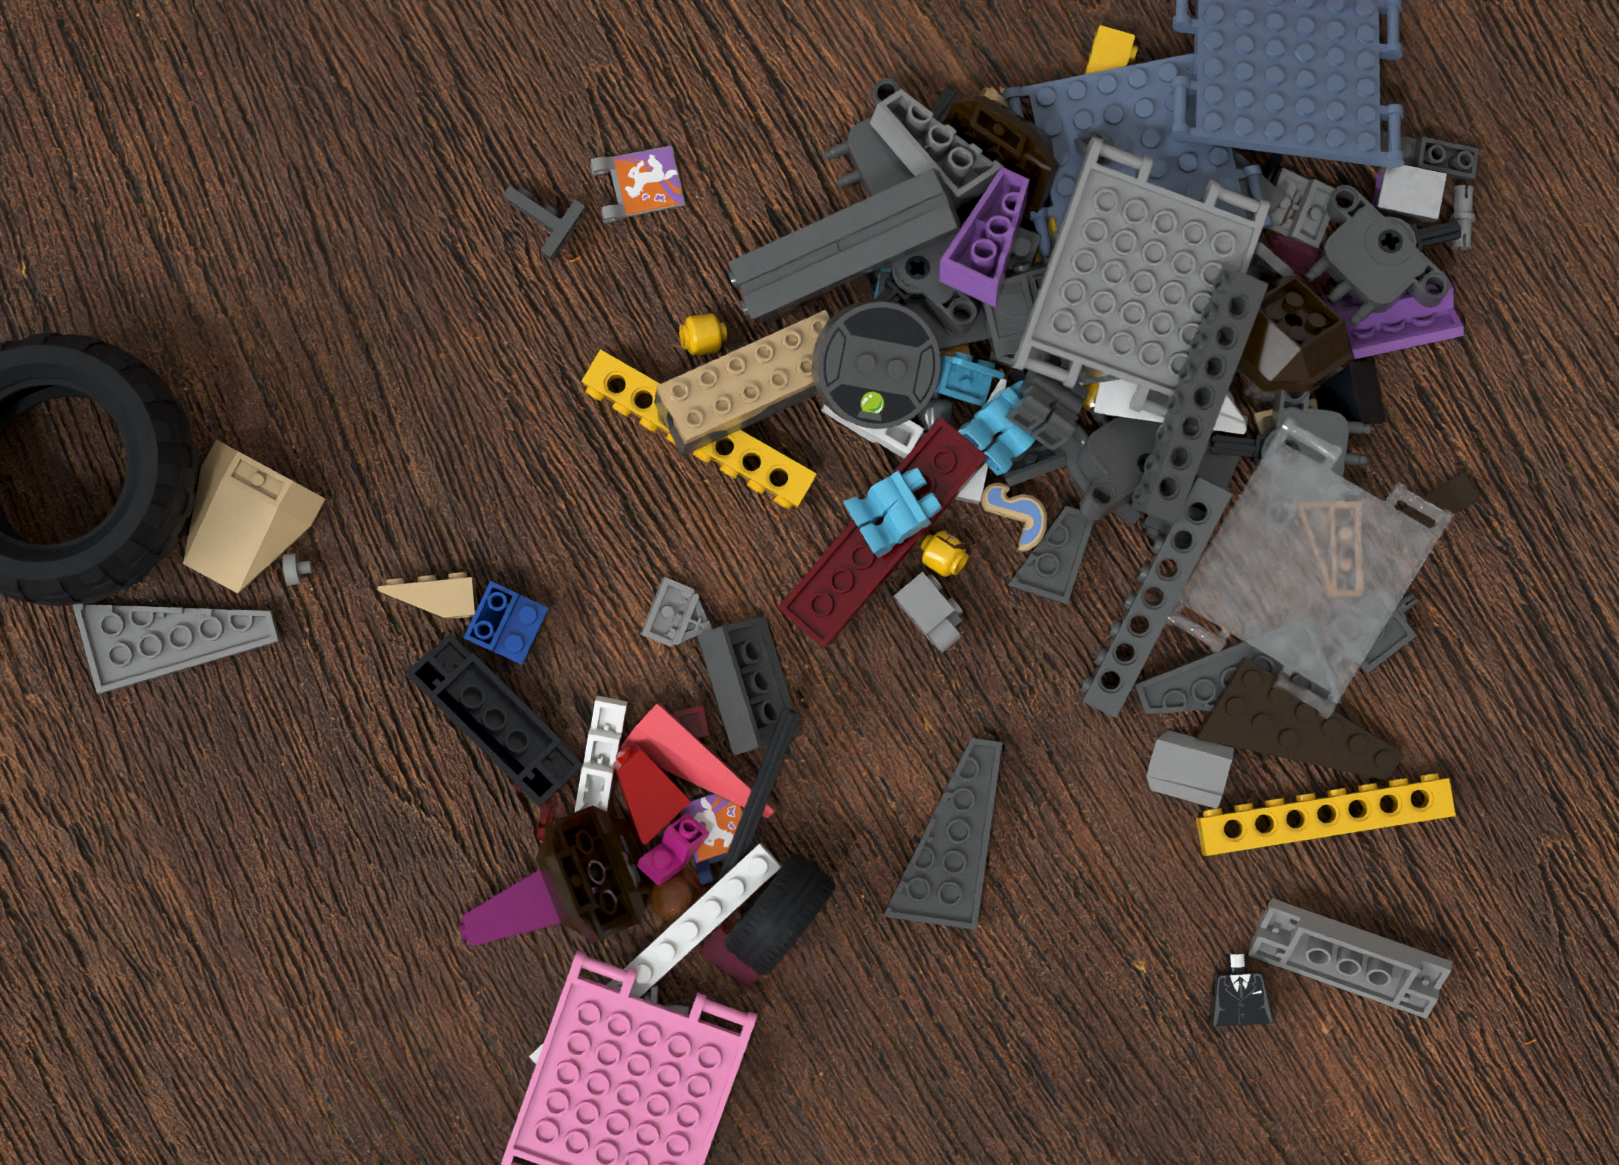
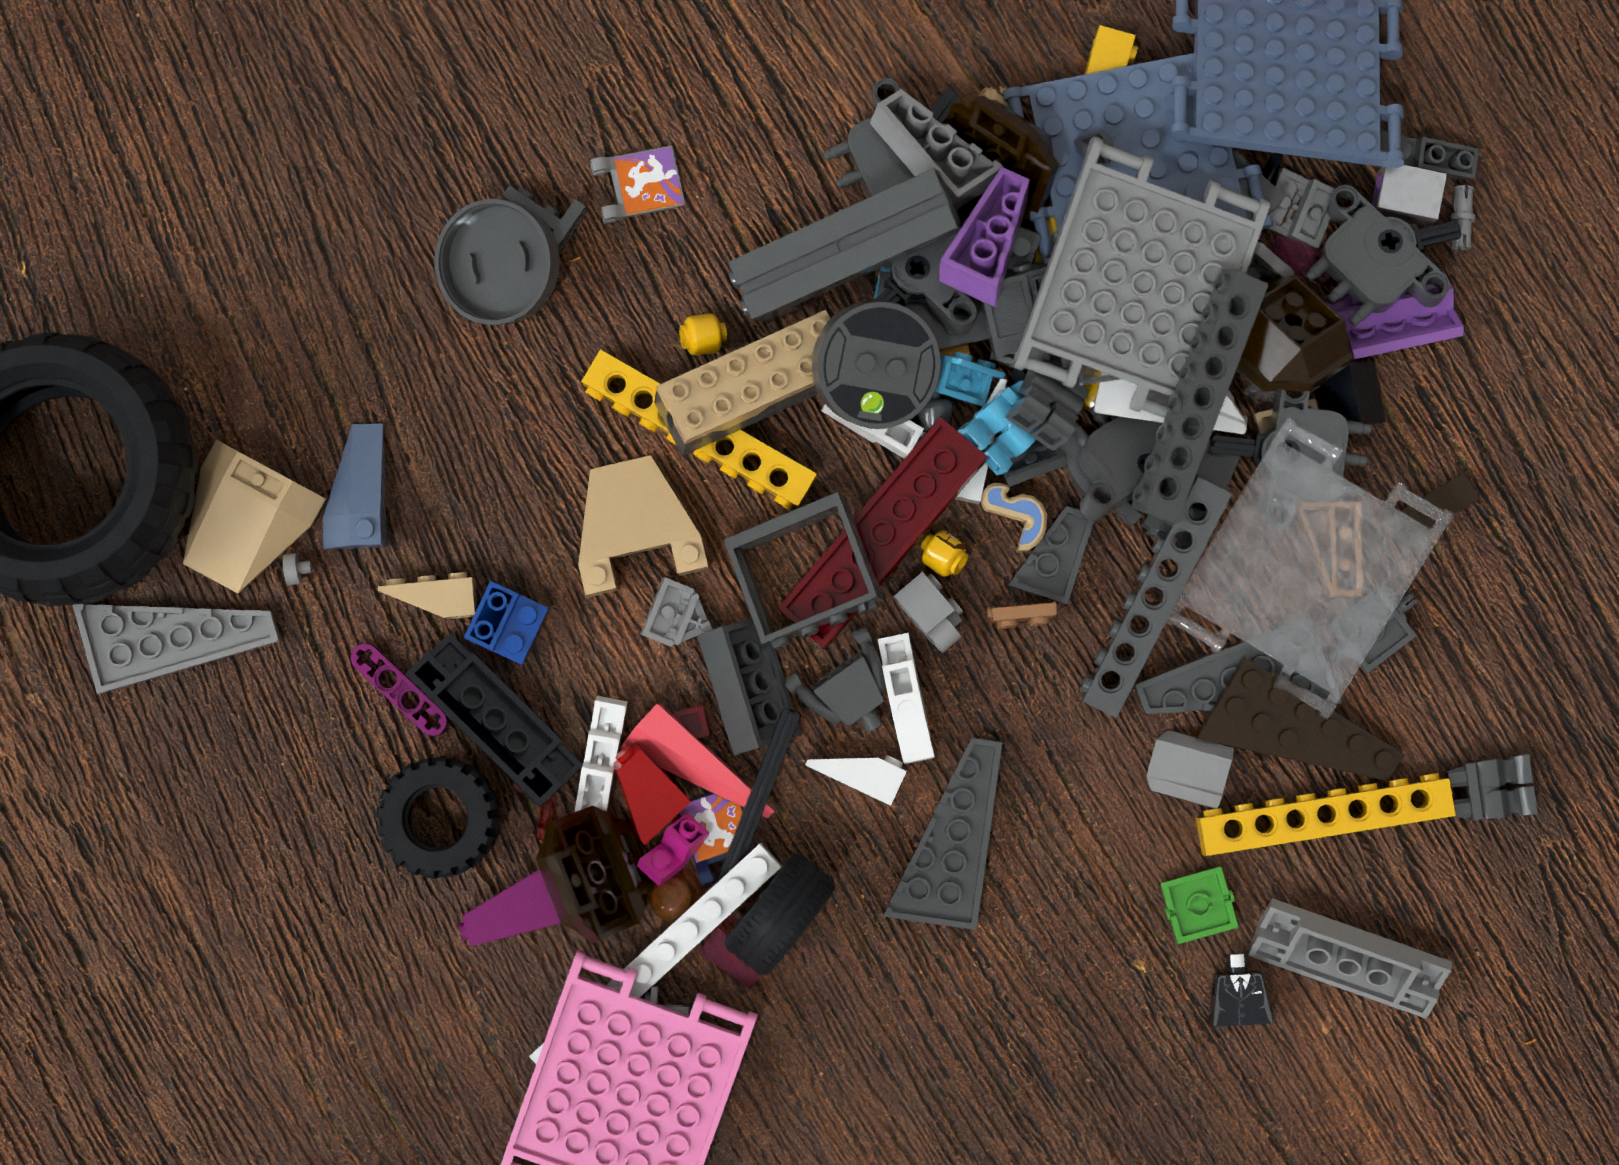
(357, 500): none -> sand blue wedge
(396, 807): none -> black tyre
(402, 686): none -> magenta beam
(497, 262): none -> dark grey piece
(629, 513): none -> tan wedge
(779, 527): none -> dark grey window
(848, 690): none -> dark grey torso
(869, 775): none -> white slope
(898, 505): medium azure hips -> none
(905, 698): none -> white slope
(1010, 616): none -> medium nougat plate
(1199, 905): none -> bright green plate
(1483, 791): none -> dark grey hips

